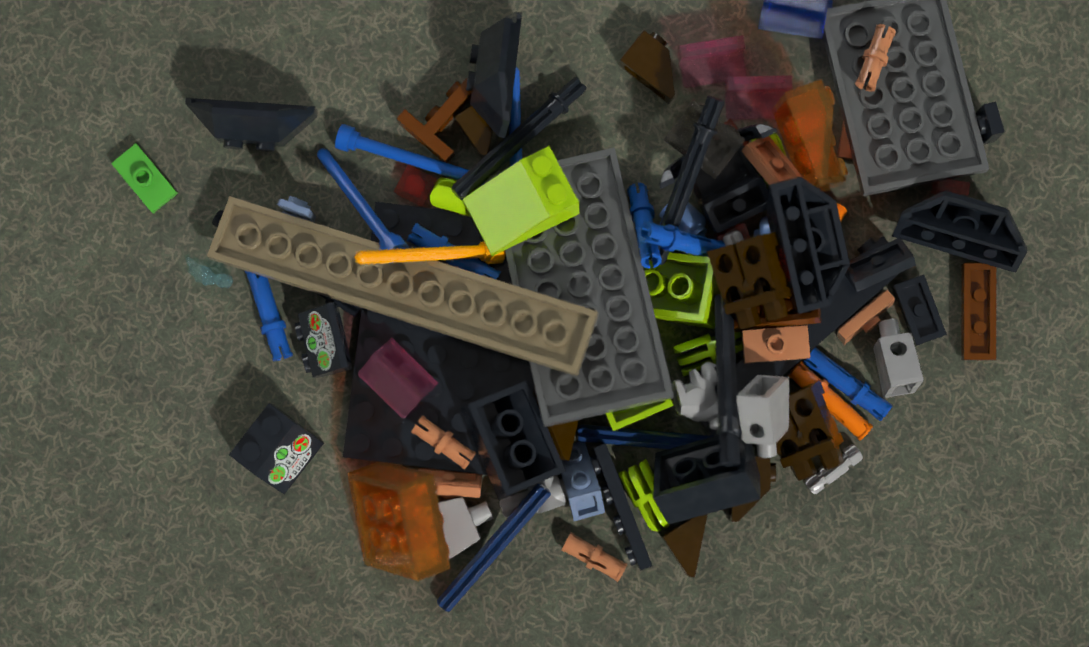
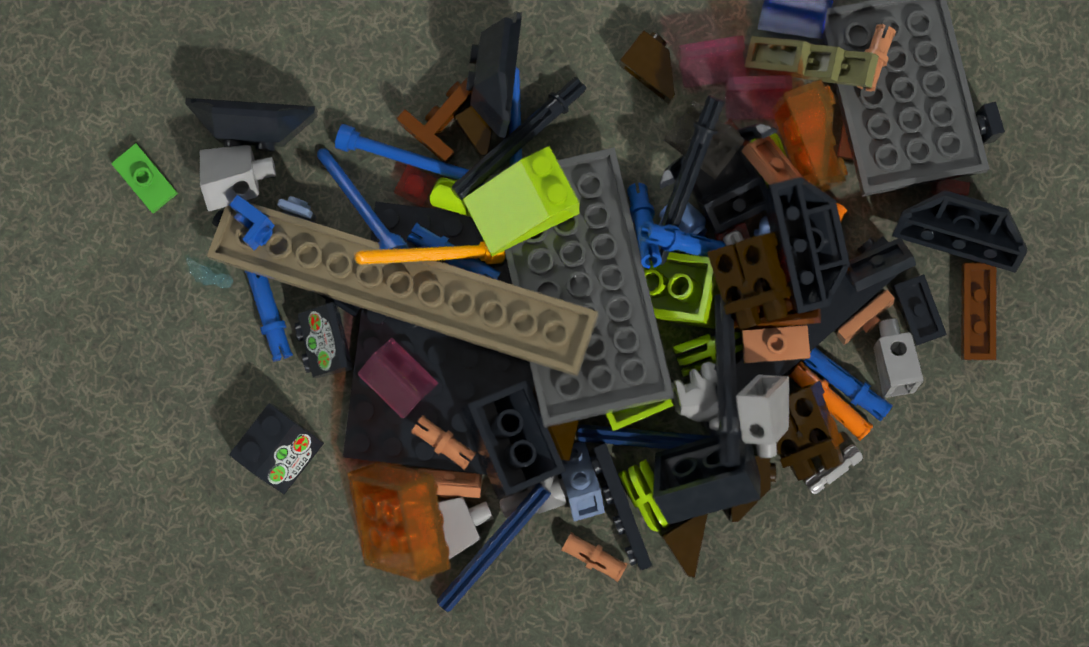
(231, 173): none -> light grey torso
(252, 218): none -> blue bracket
(811, 61): none -> olive slope

